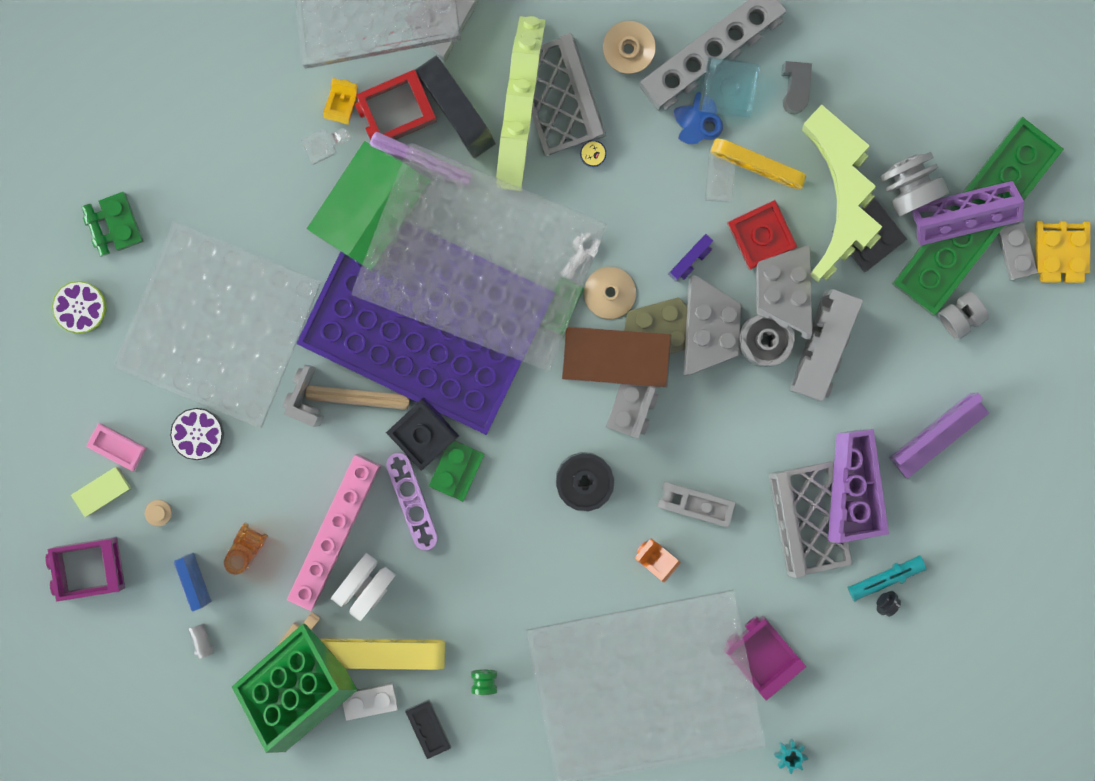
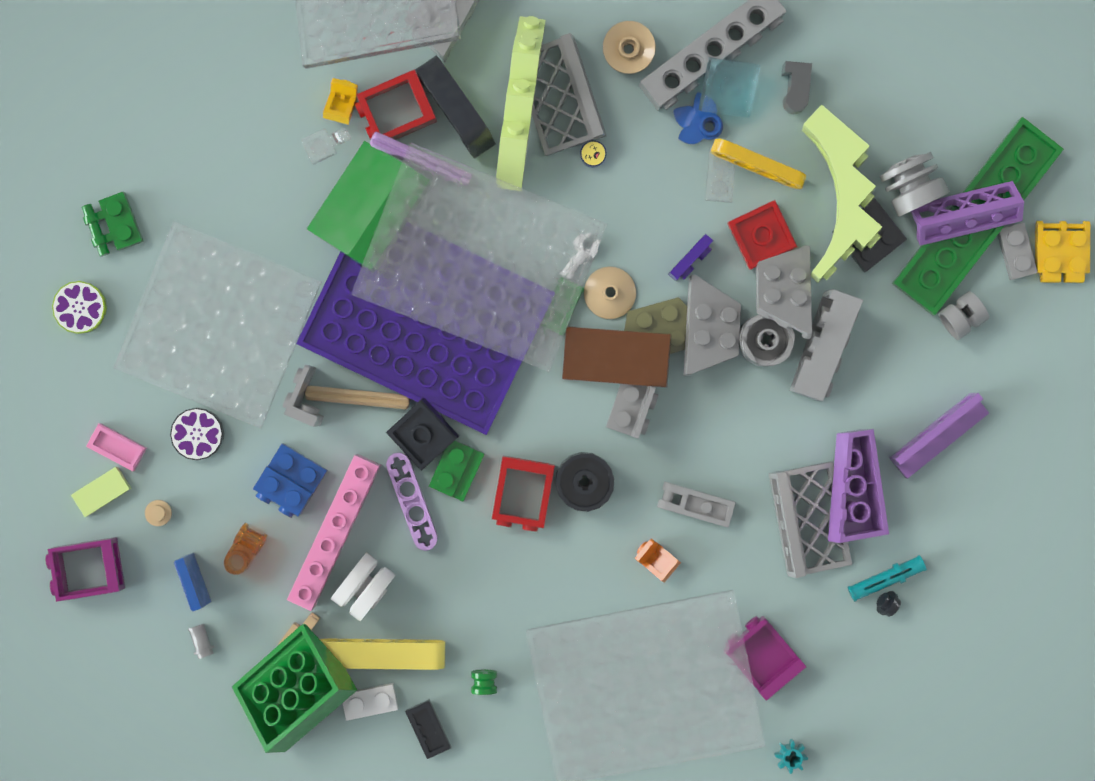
(289, 481): none -> blue plate
(530, 466): none -> red window

